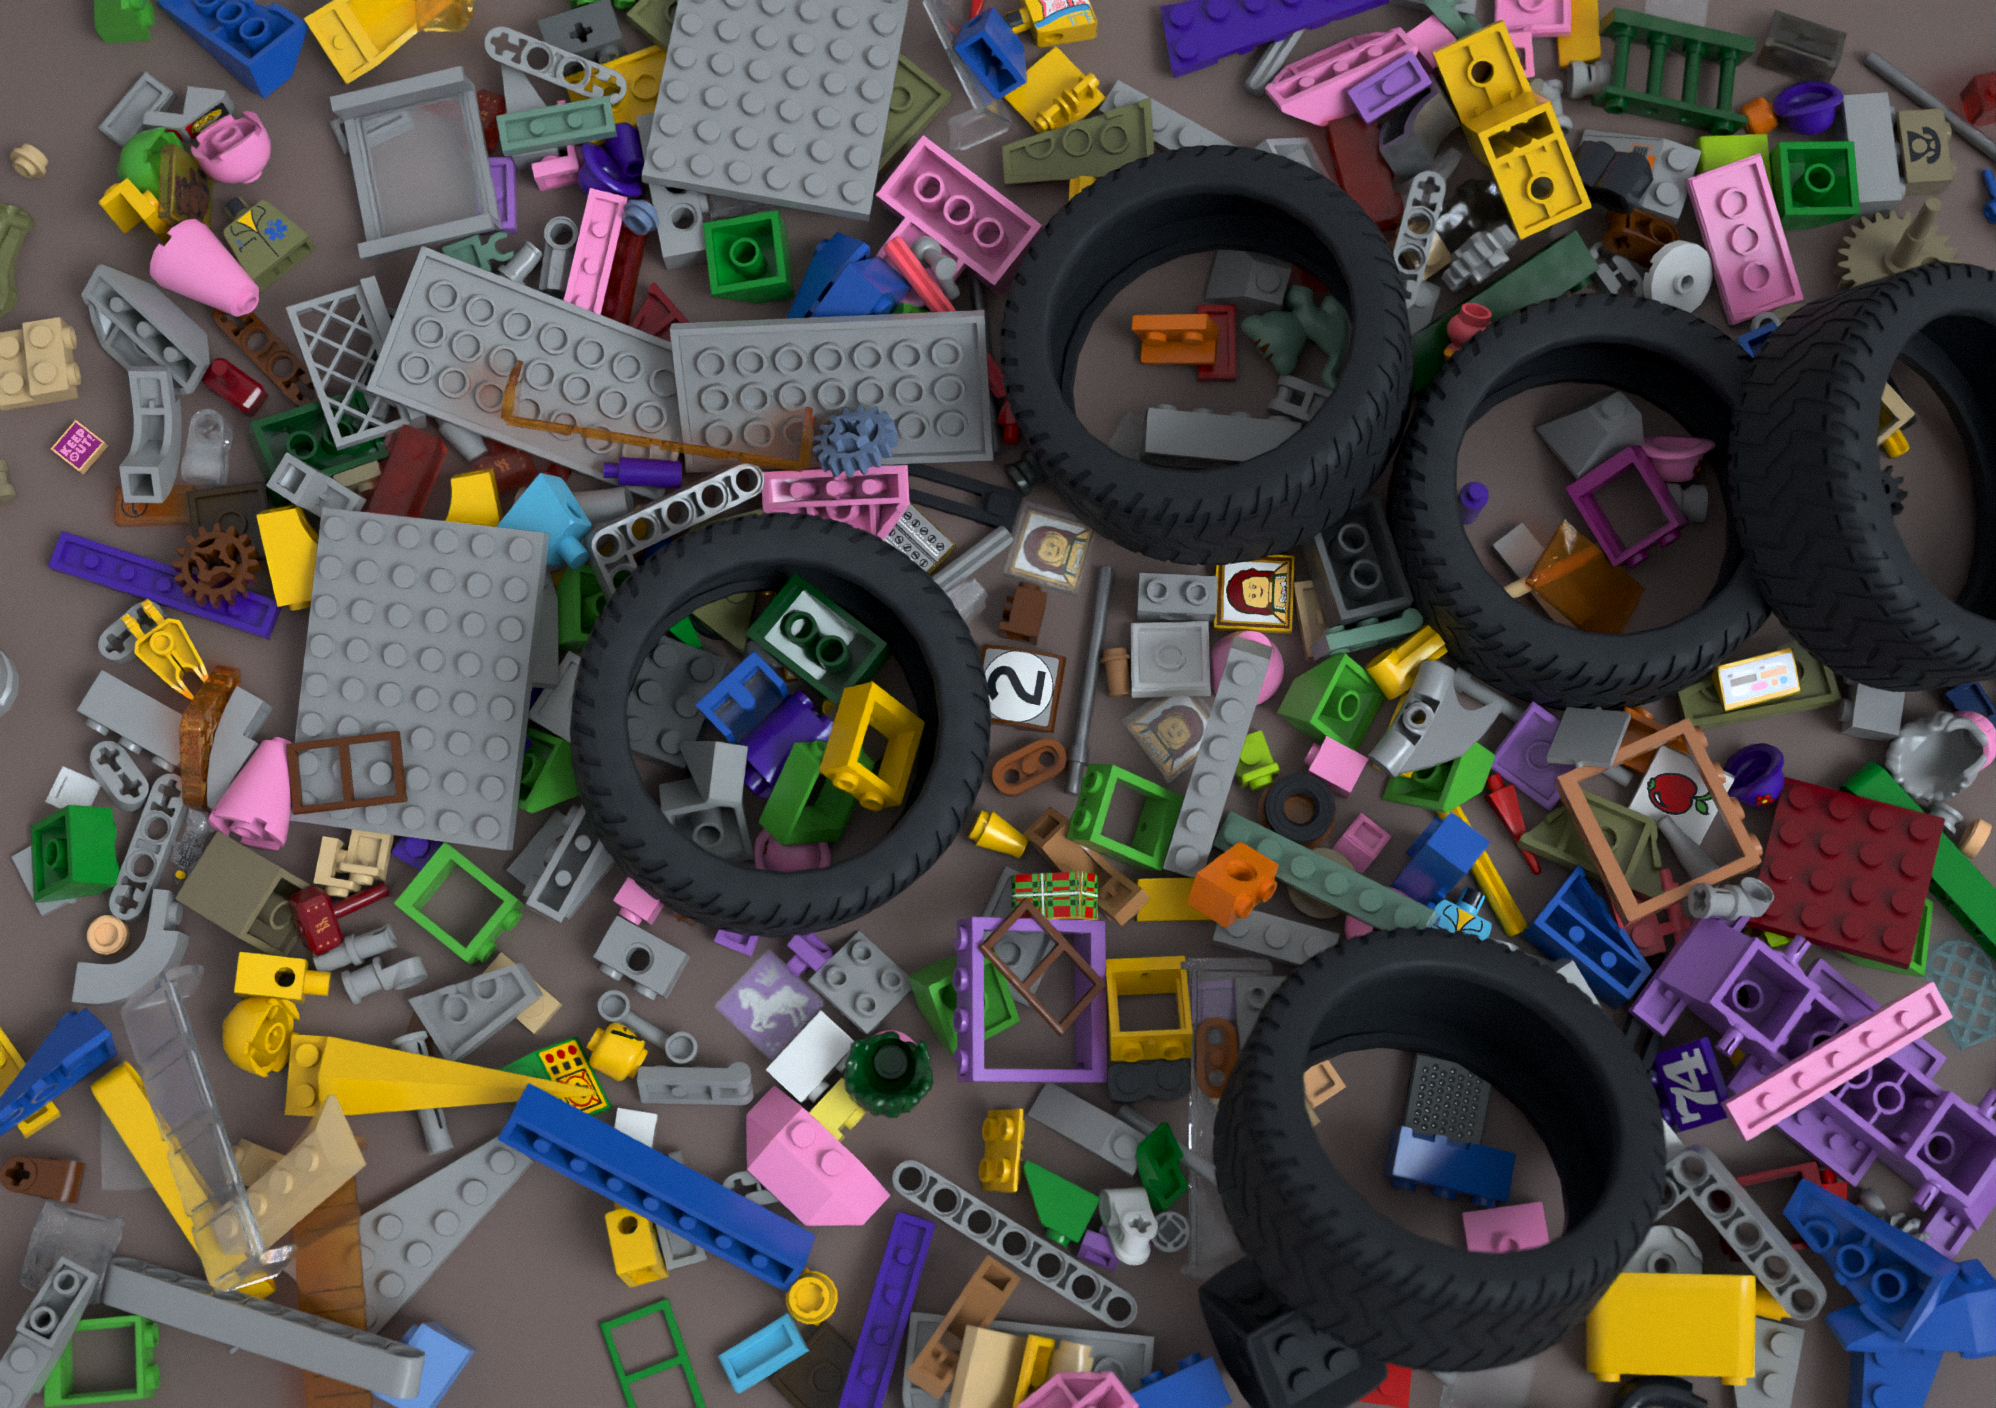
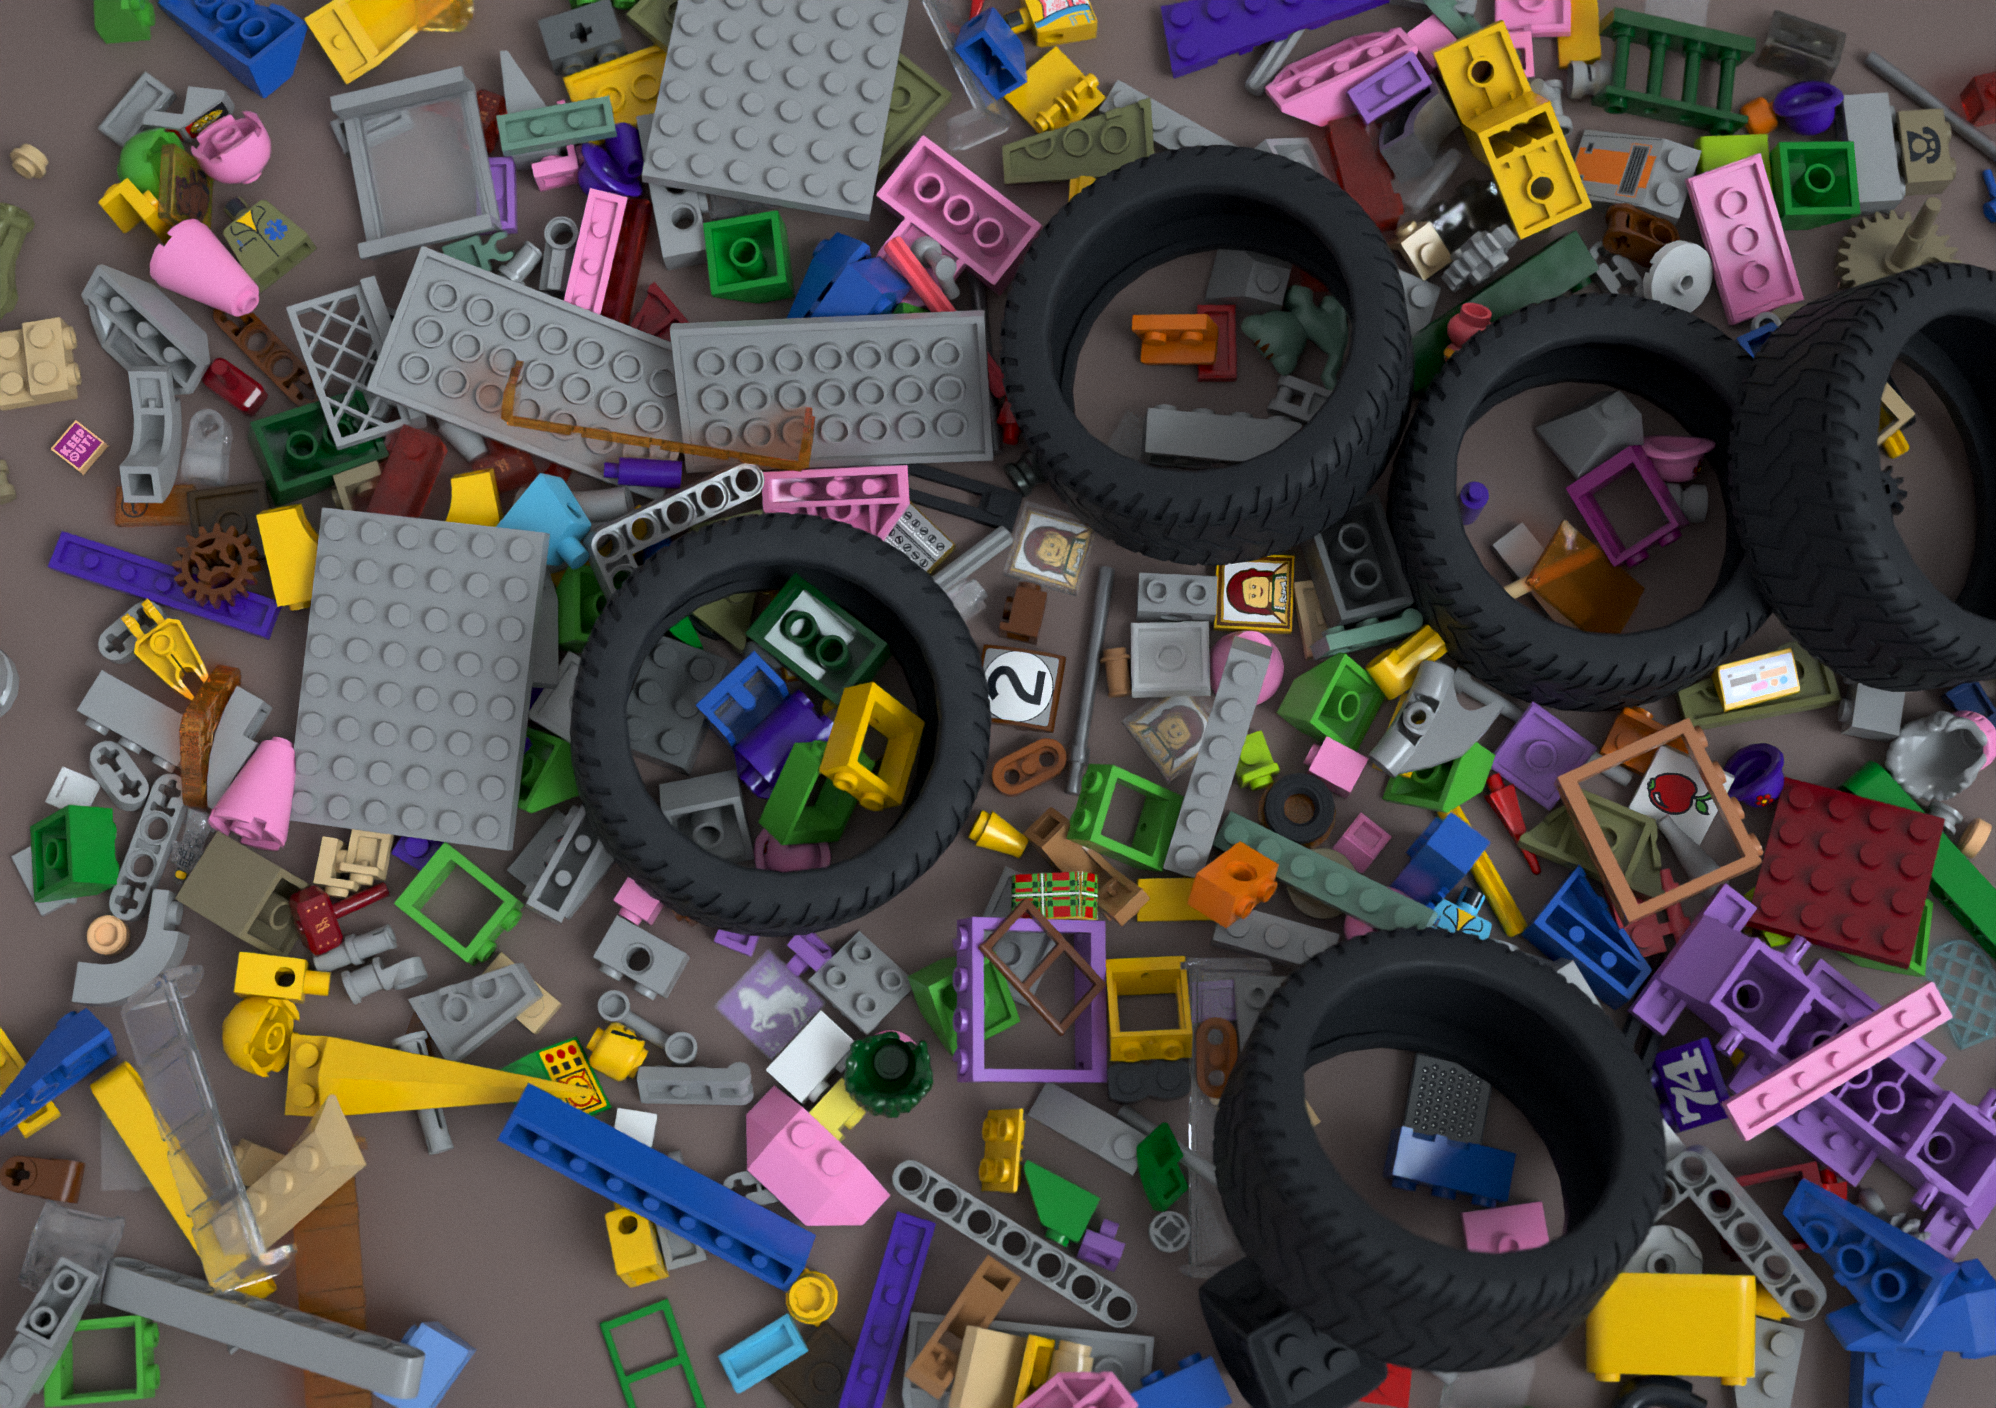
(311, 487): light grey slope -> none
(346, 772): reddish brown window -> none
(425, 1224): light grey wing -> none
(557, 60): light grey beam -> none
(640, 216): sand blue plate -> none
(717, 770): light grey slope -> none
(855, 441): sand blue gear -> none
(1128, 1222): white piece -> none
(1321, 1083): light nougat tile -> none
(1417, 243): light grey beam -> none
(1588, 737): light grey piece -> none
(1612, 177): black brick -> none
(1730, 901): light grey connector -> none

